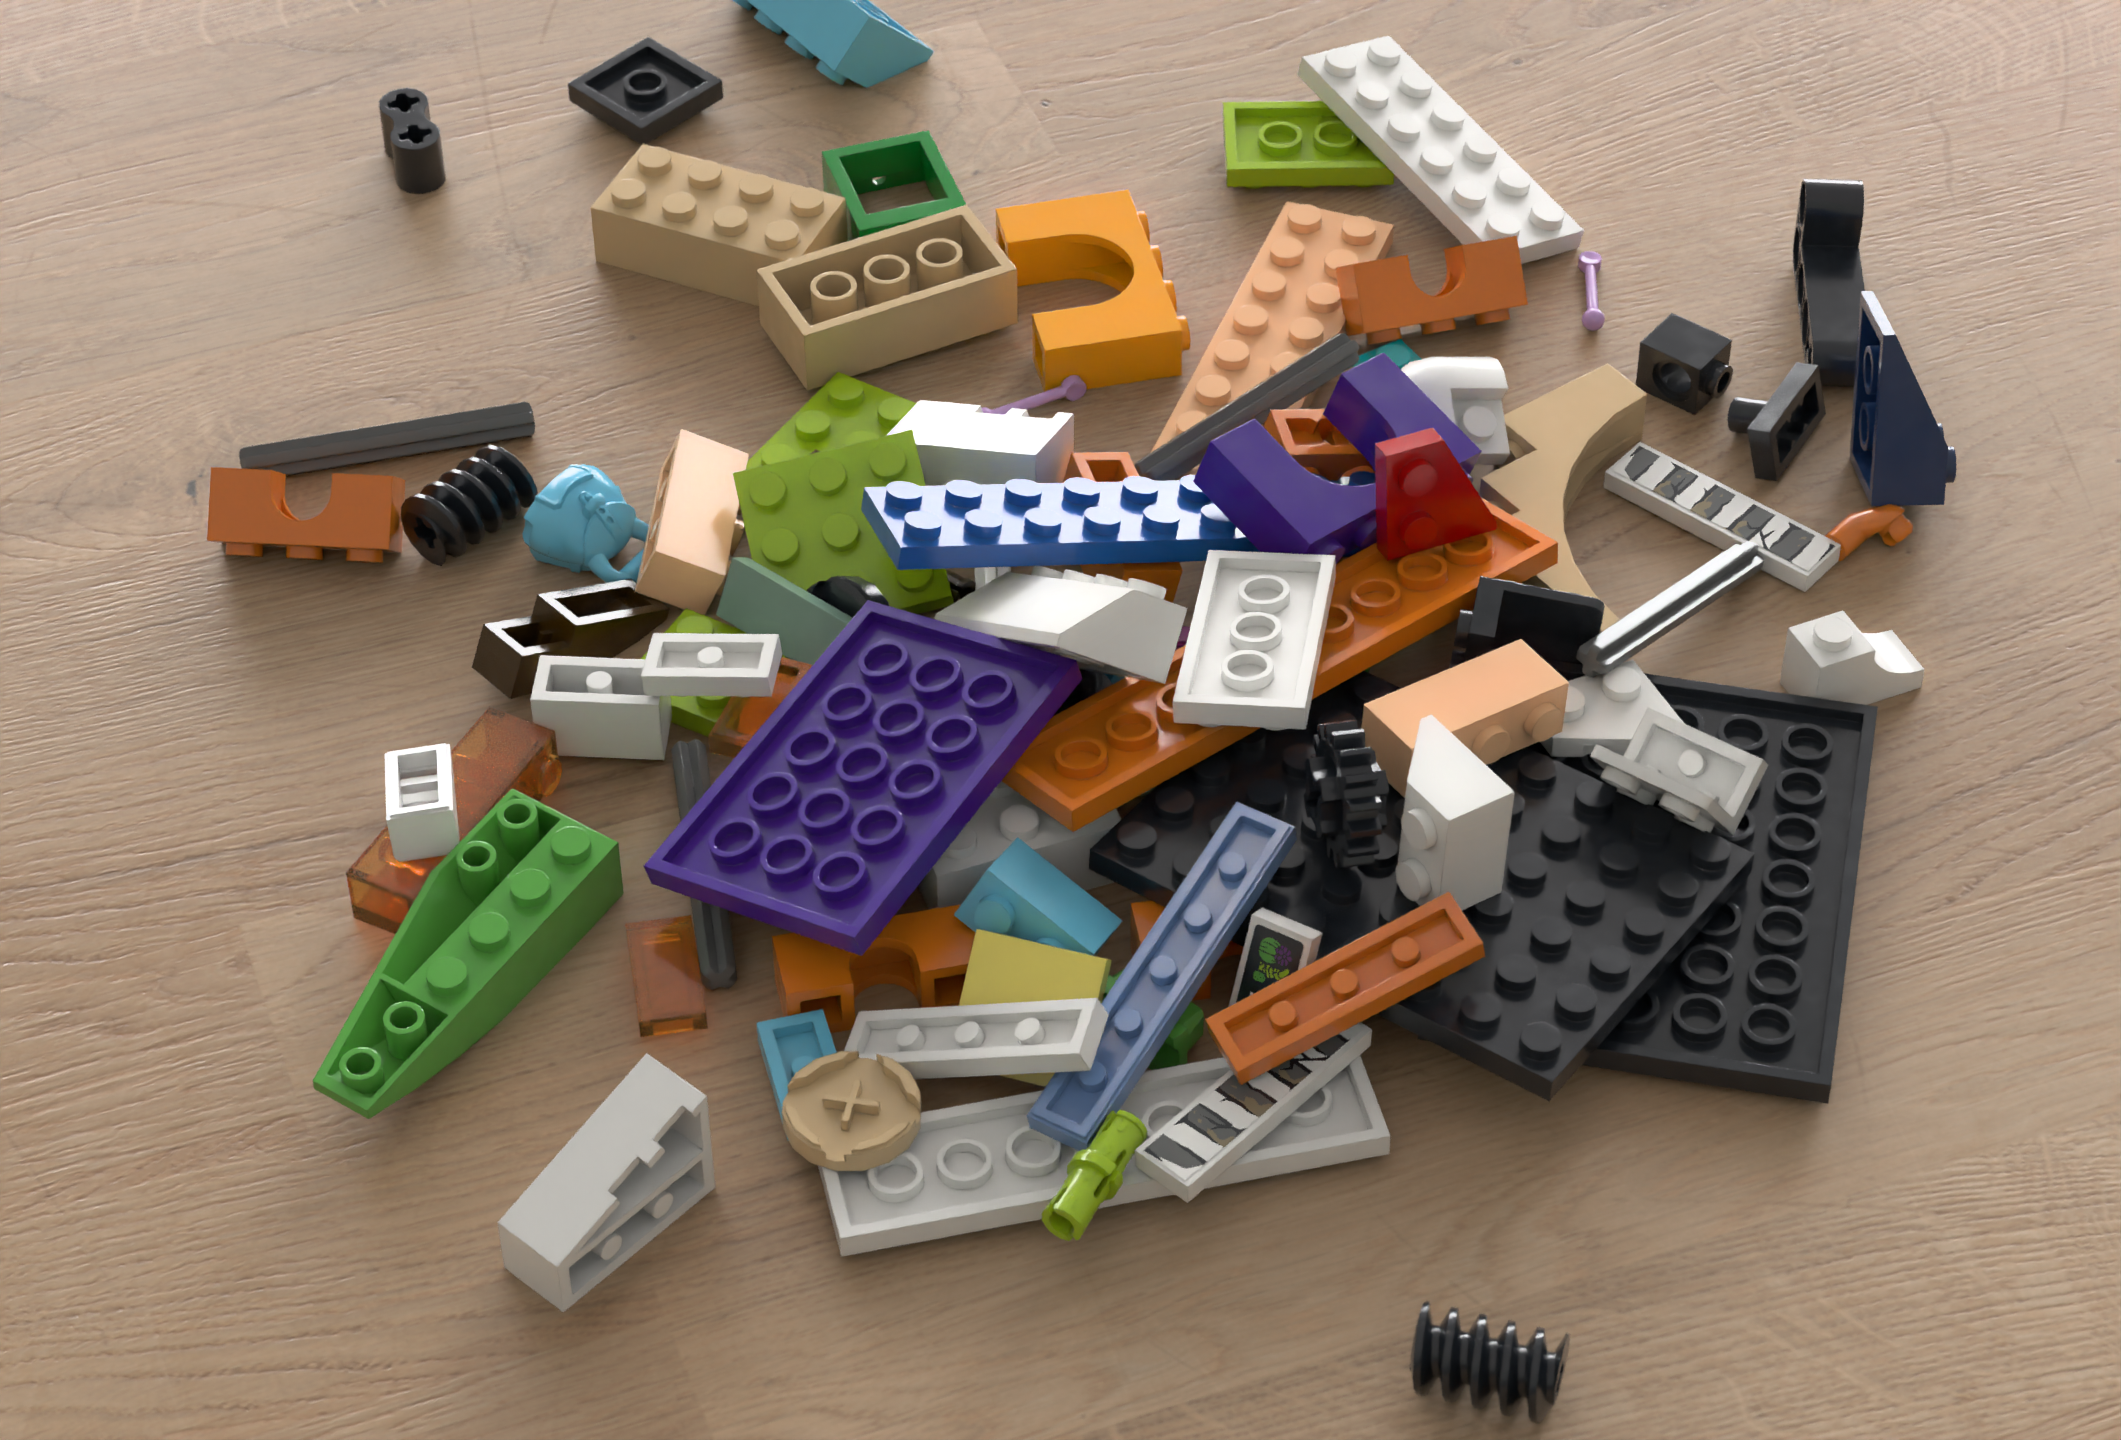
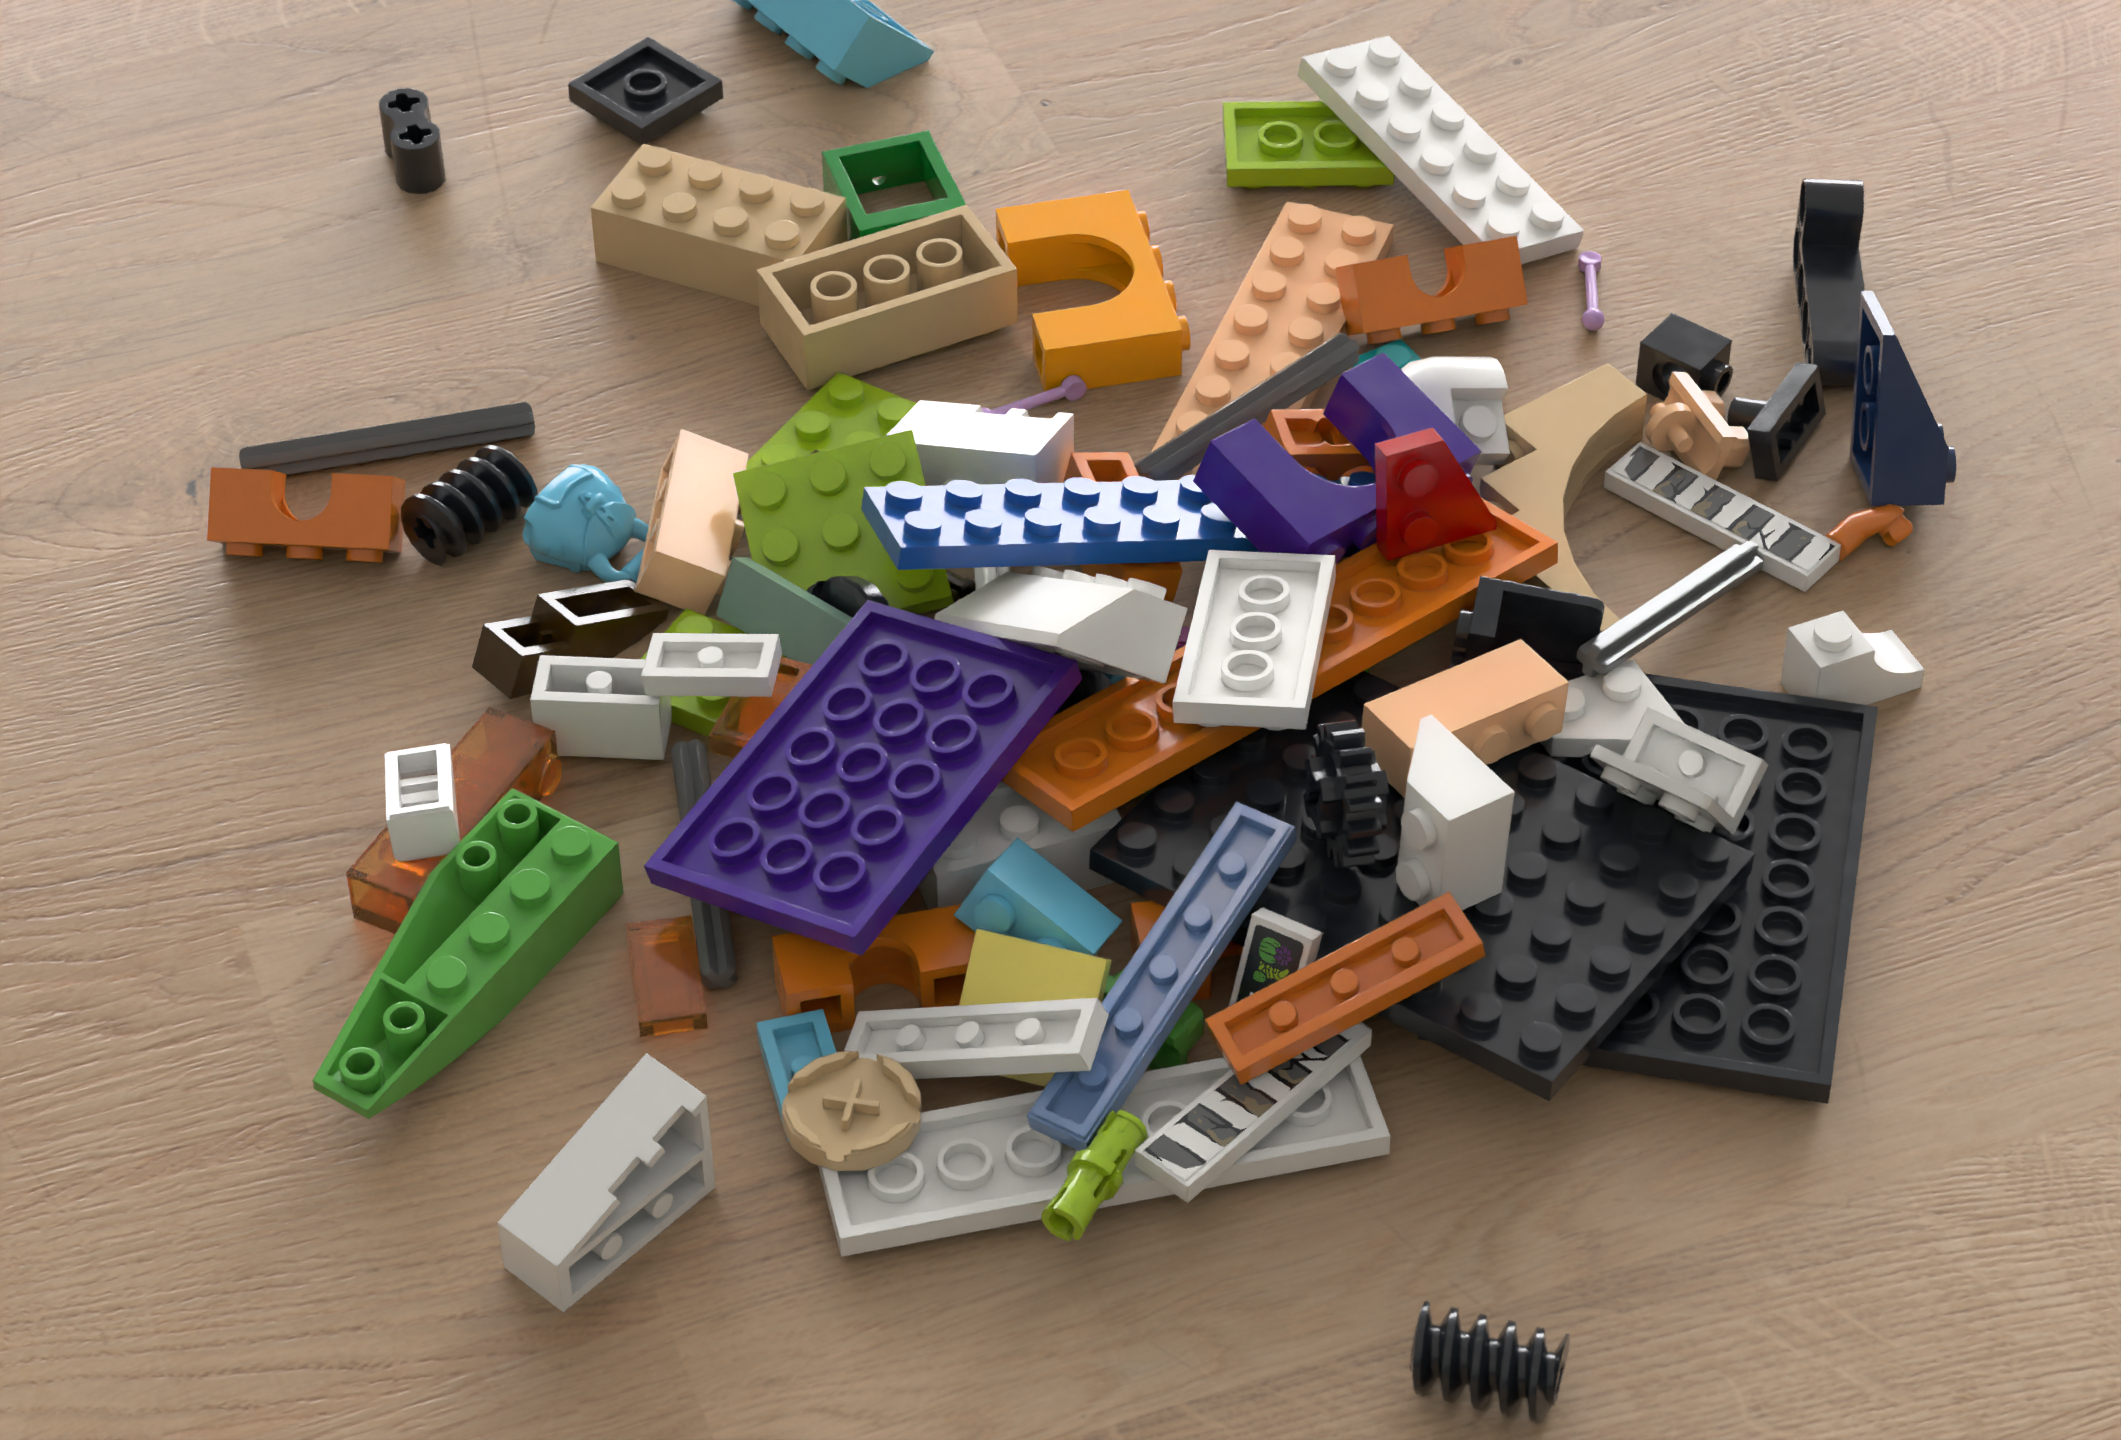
(1695, 429): none -> light nougat hips

